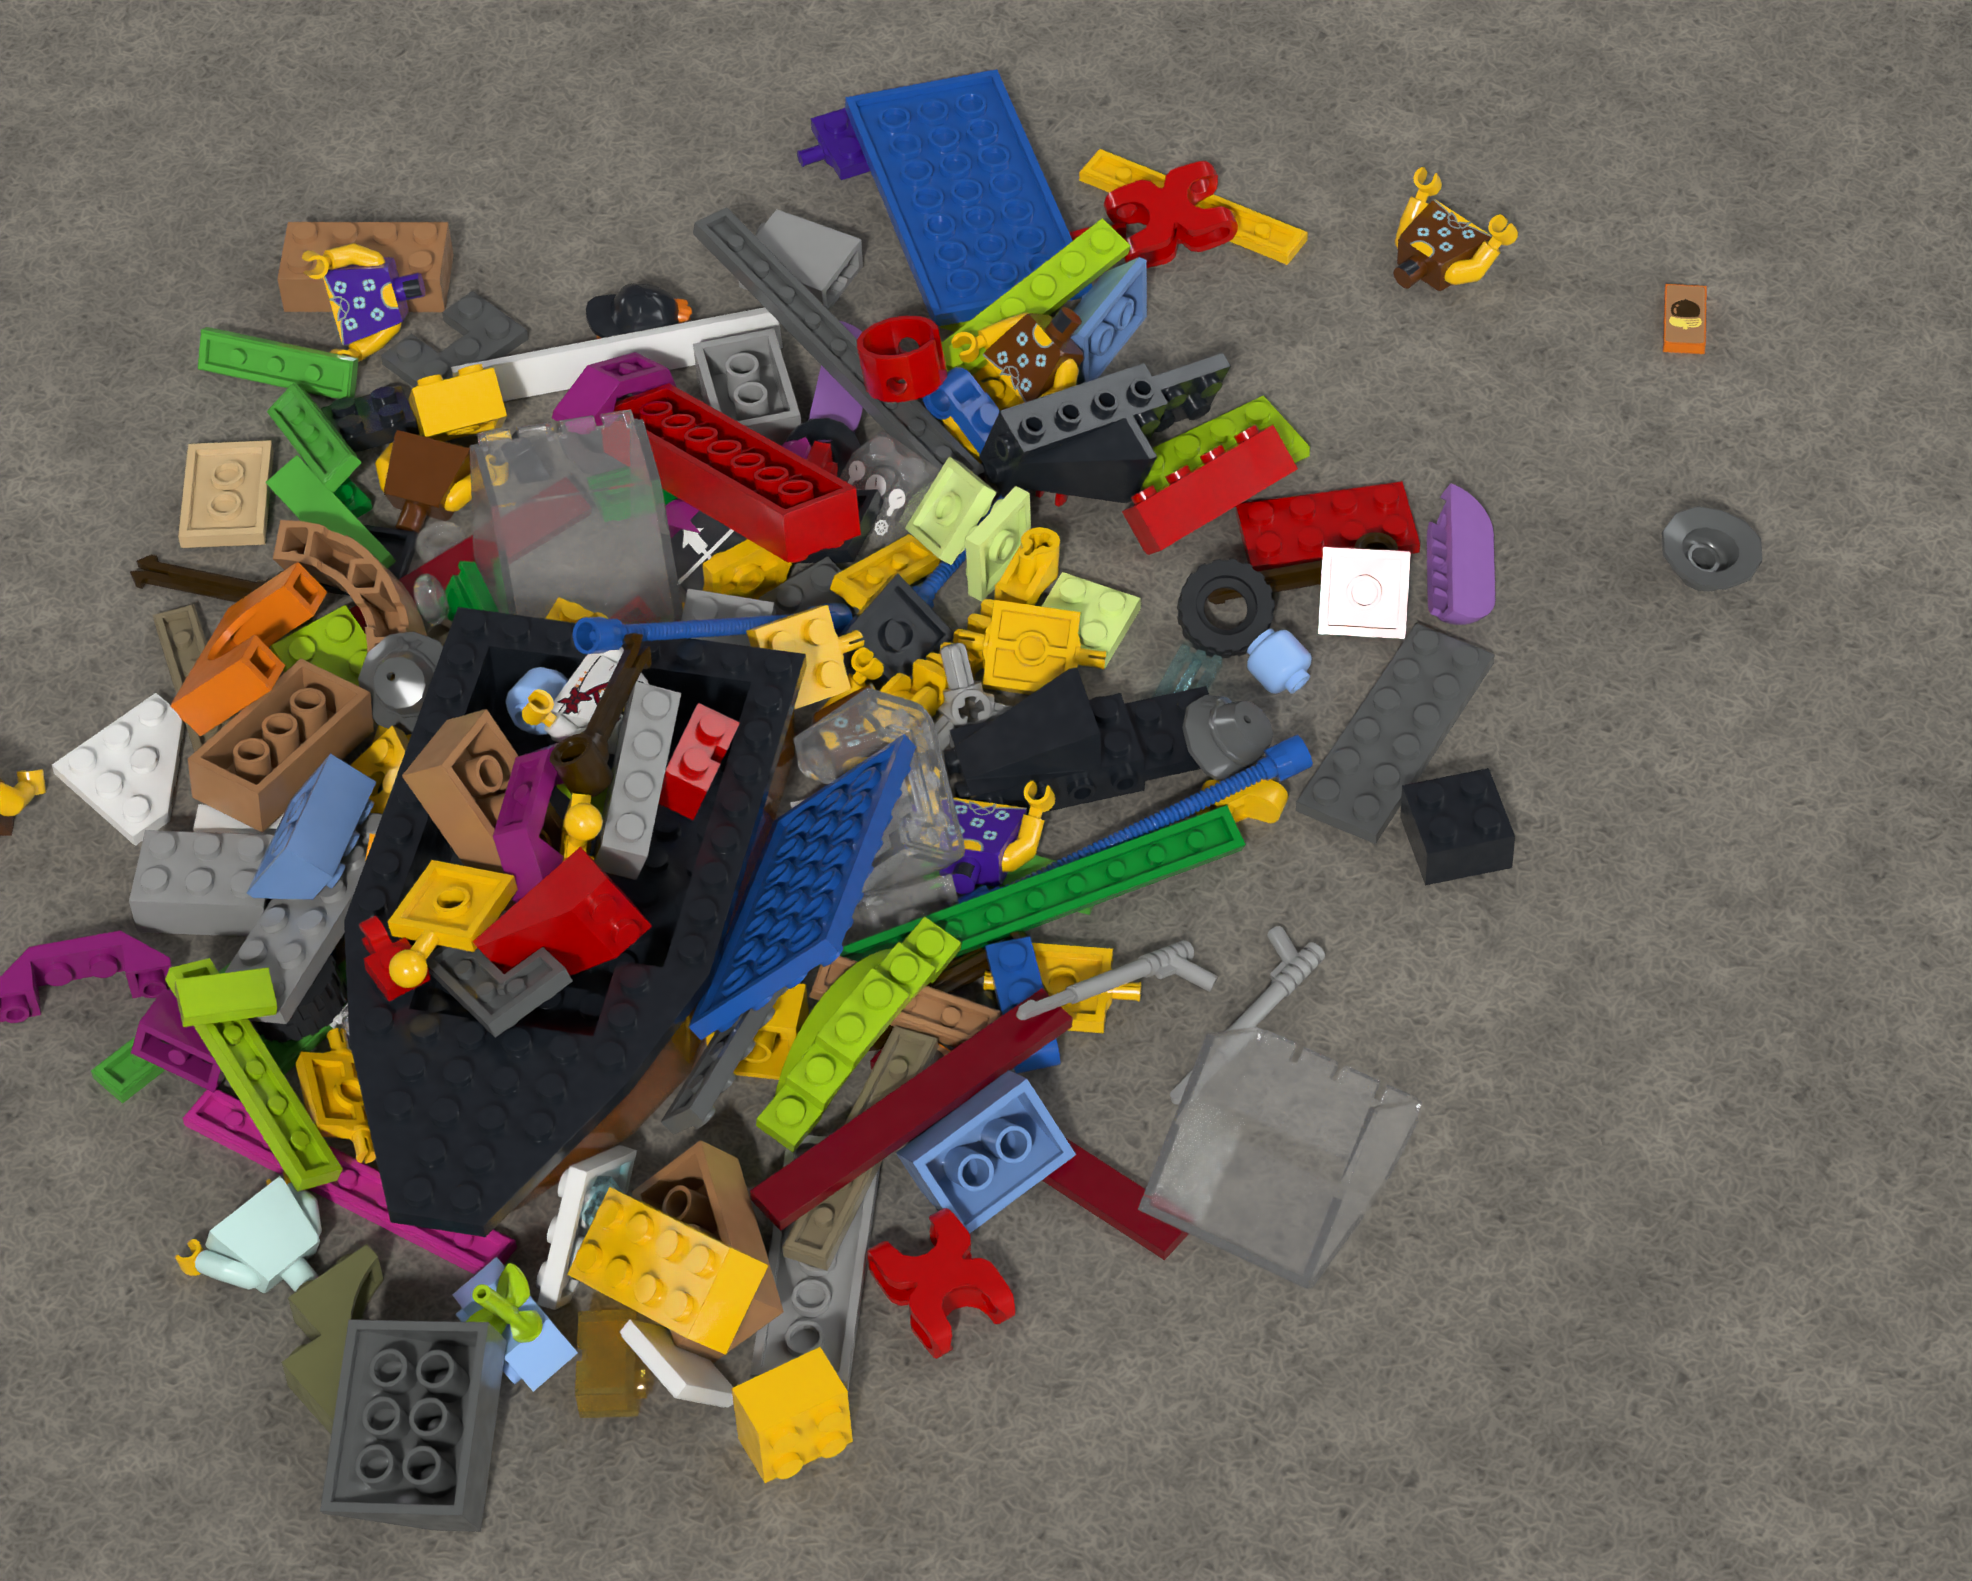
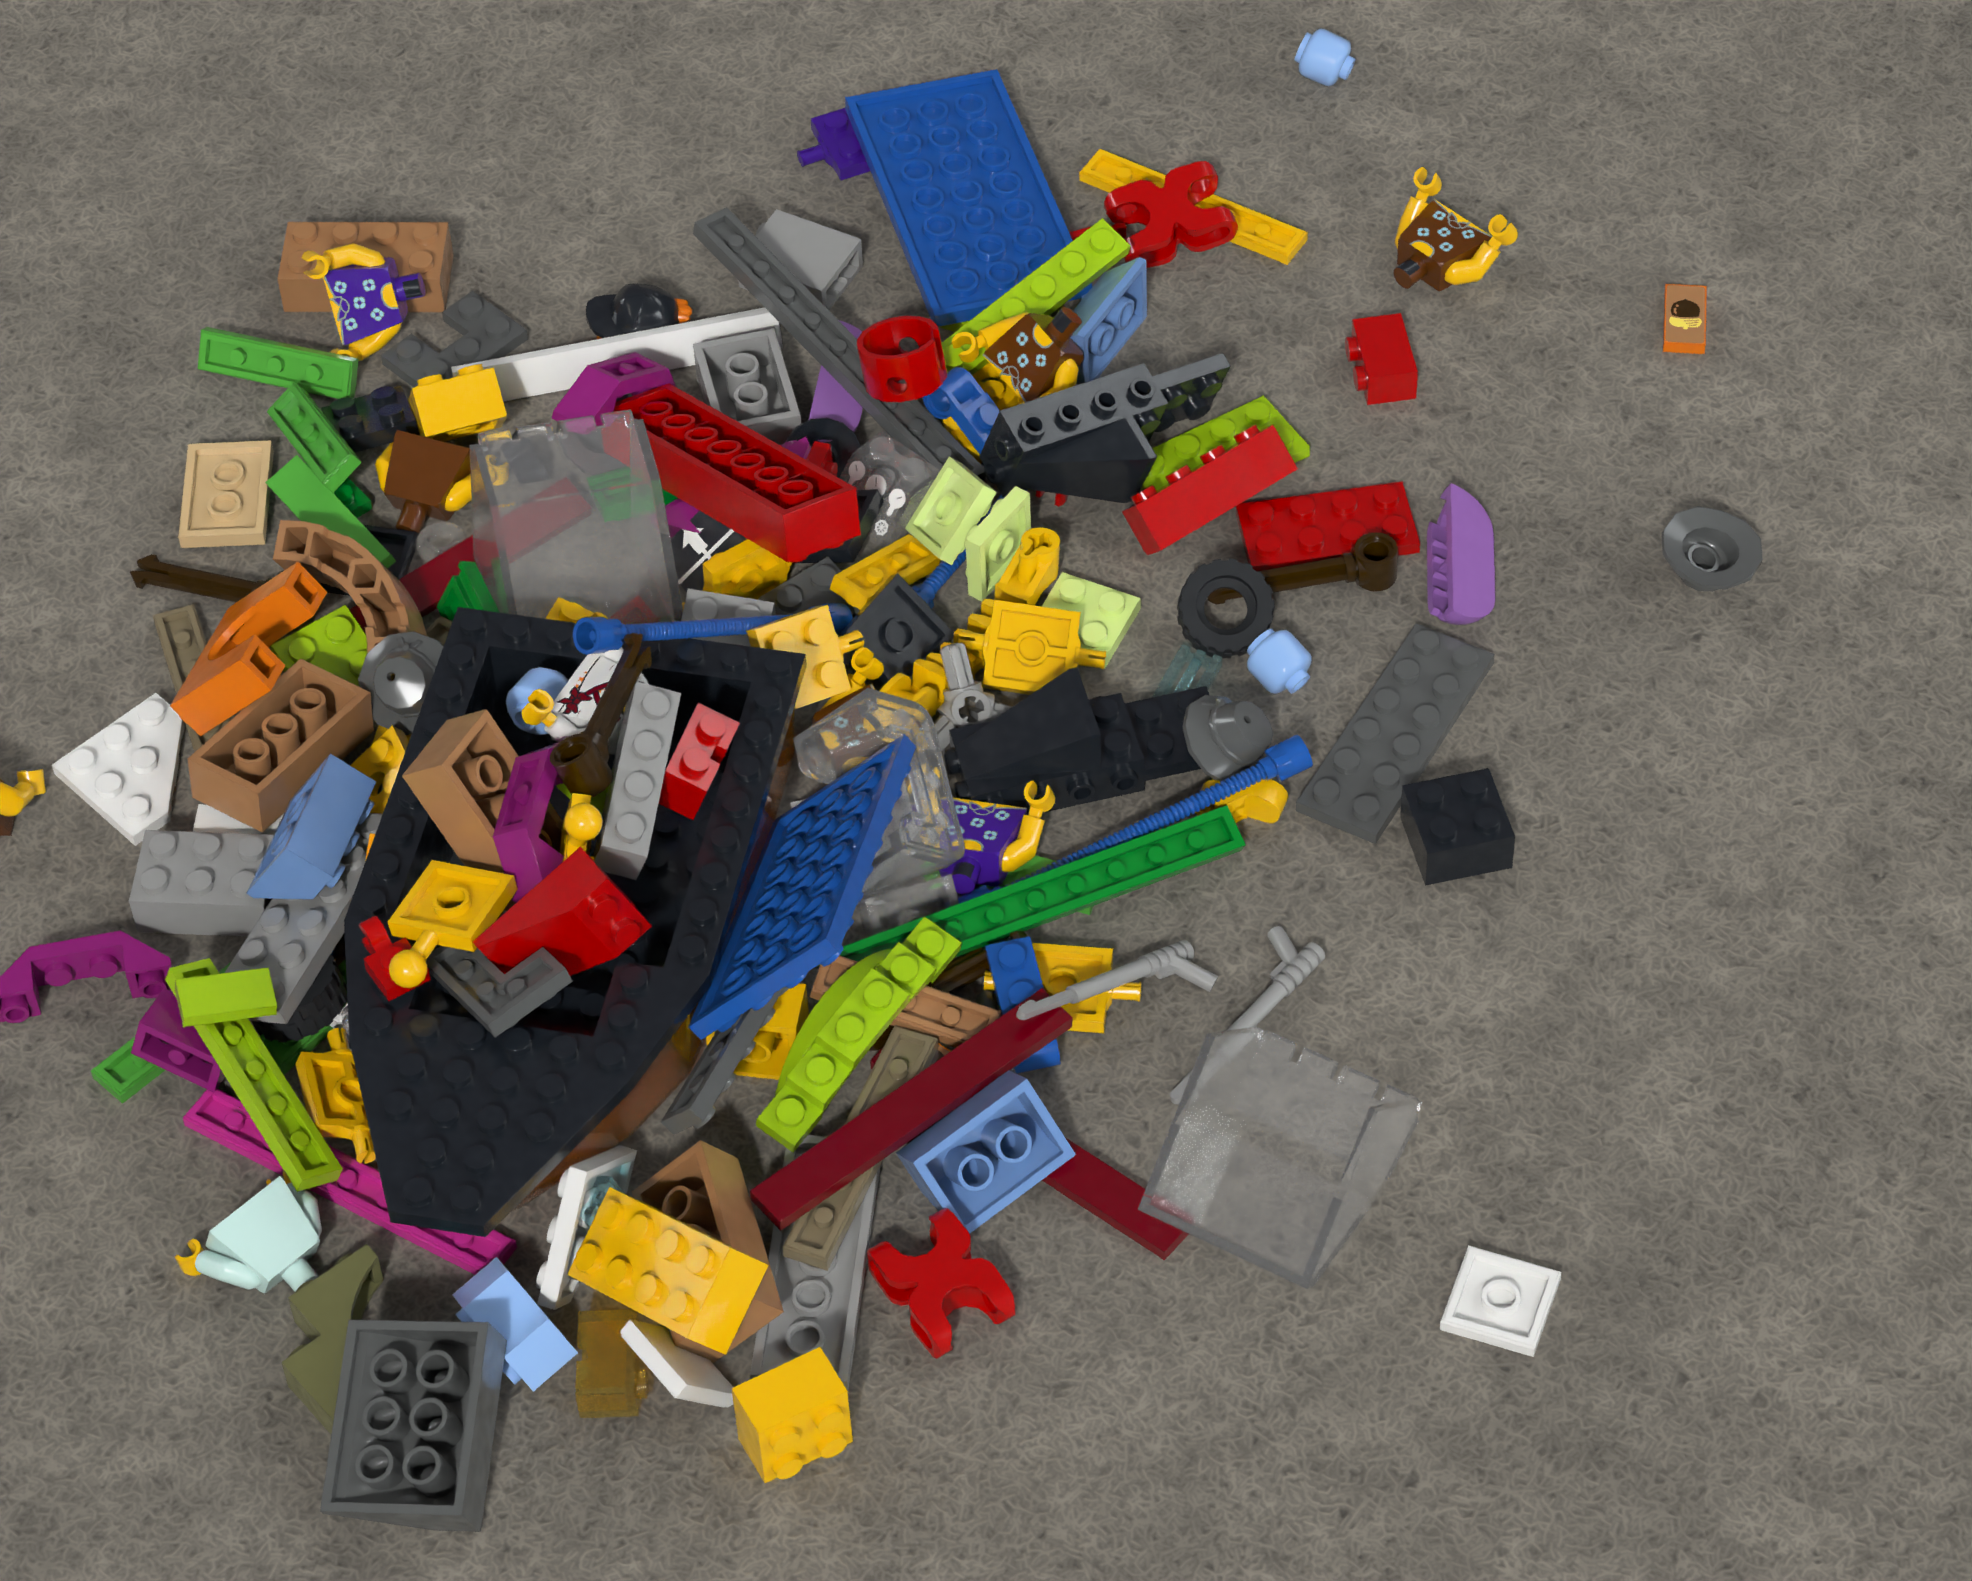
(431, 599): clear piece -> none
(503, 1305): lime plant -> none
(1324, 57): none -> light blue head
(1364, 592): plate -> none
(1382, 359): none -> red brick
(1500, 1301): none -> white tile

